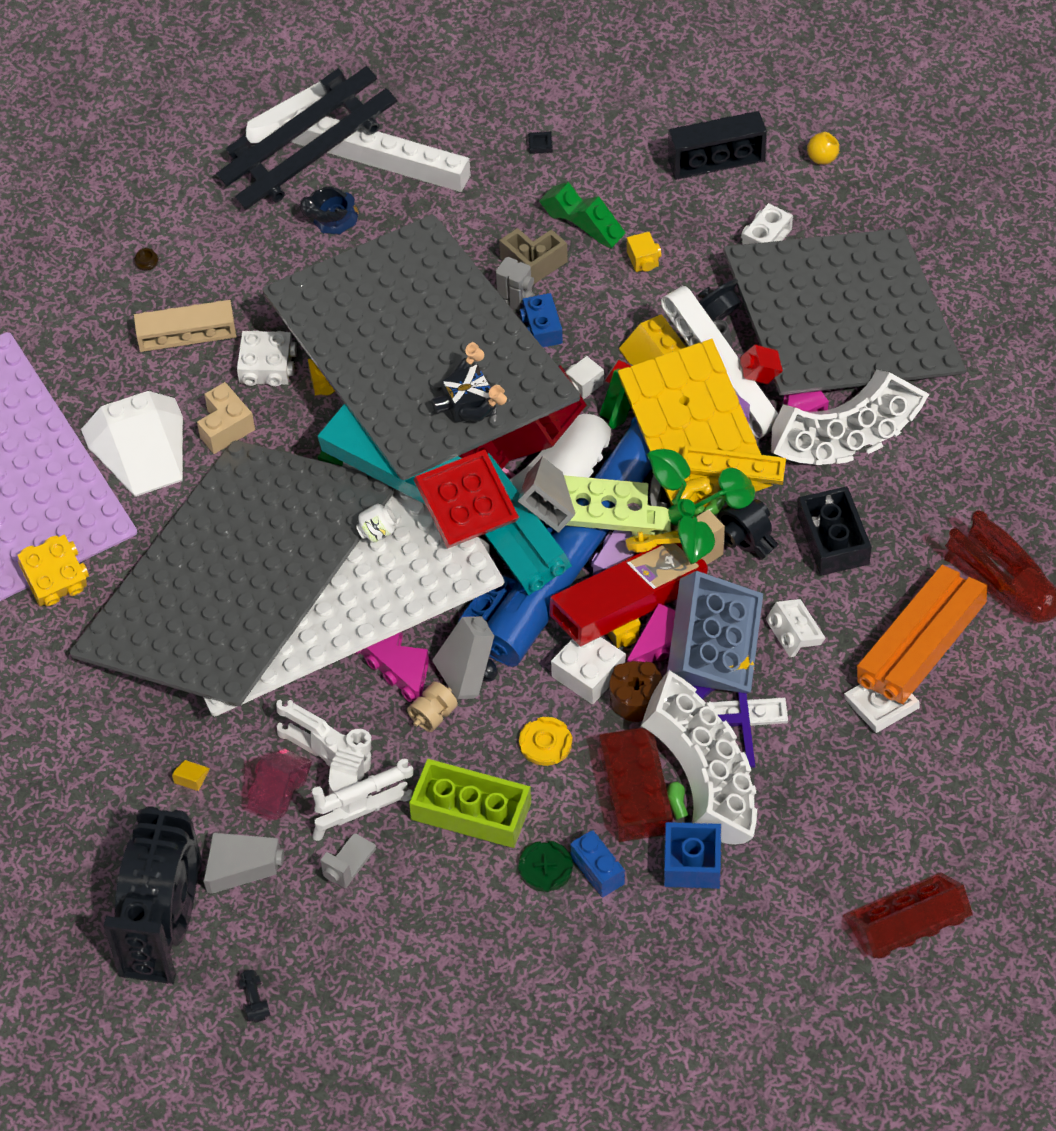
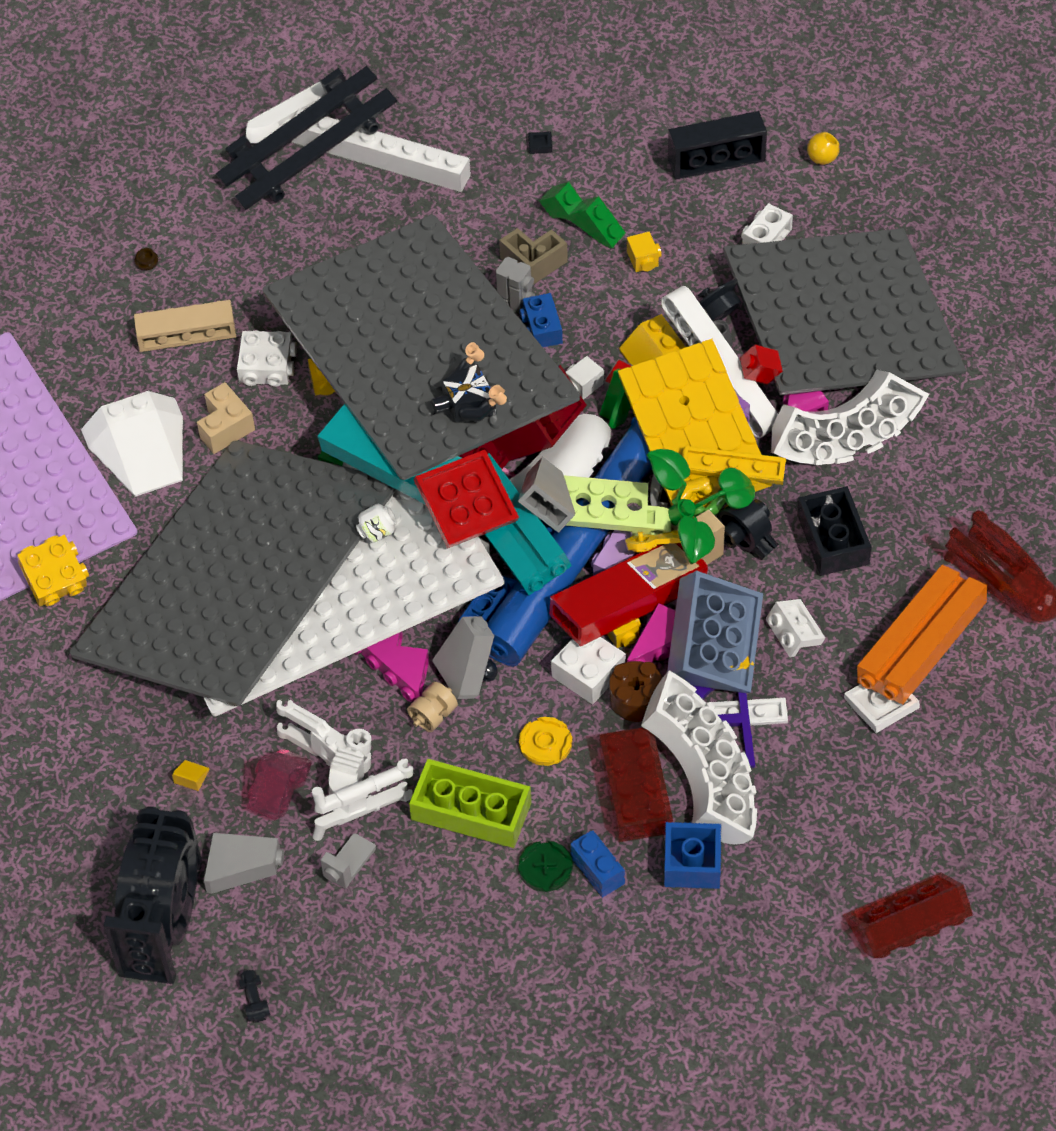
(331, 209): piece -> none
(676, 799): bright green arm -> none

